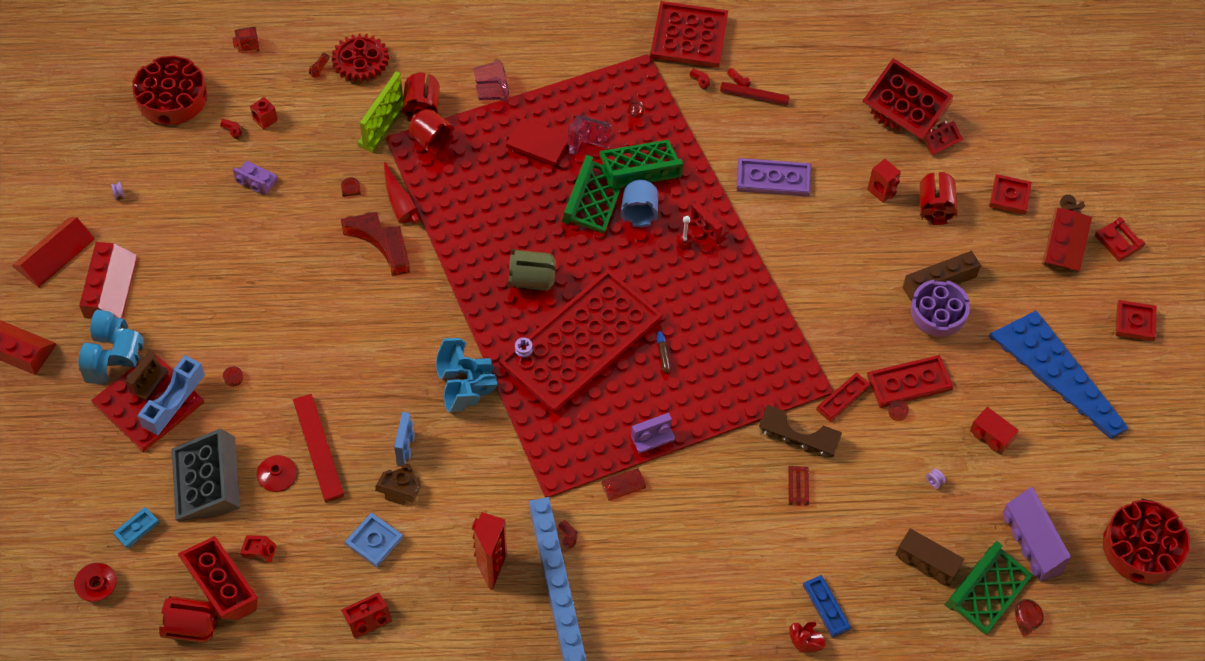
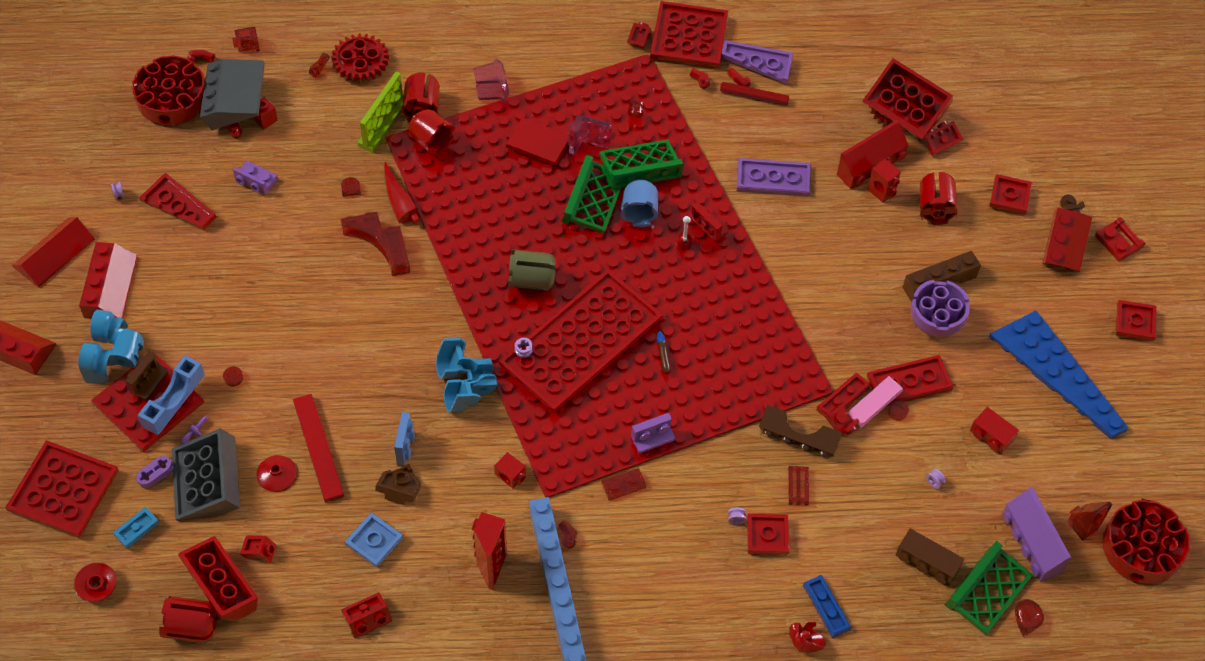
(62, 489): none -> red plate
(155, 472): none -> medium lavender beam
(177, 201): none -> red wing
(193, 430): none -> medium lavender piece
(201, 53): none -> red arm
(231, 92): none -> dark grey slope
(510, 470): none -> red brick
(639, 34): none -> red bracket
(737, 515): none -> lavender bush
(763, 60): none -> medium lavender wing
(768, 534): none -> red plate
(841, 420): none -> red bracket
(858, 161): none -> red slope
(875, 401): none -> bright pink tile
(1088, 518): none -> clear red slope

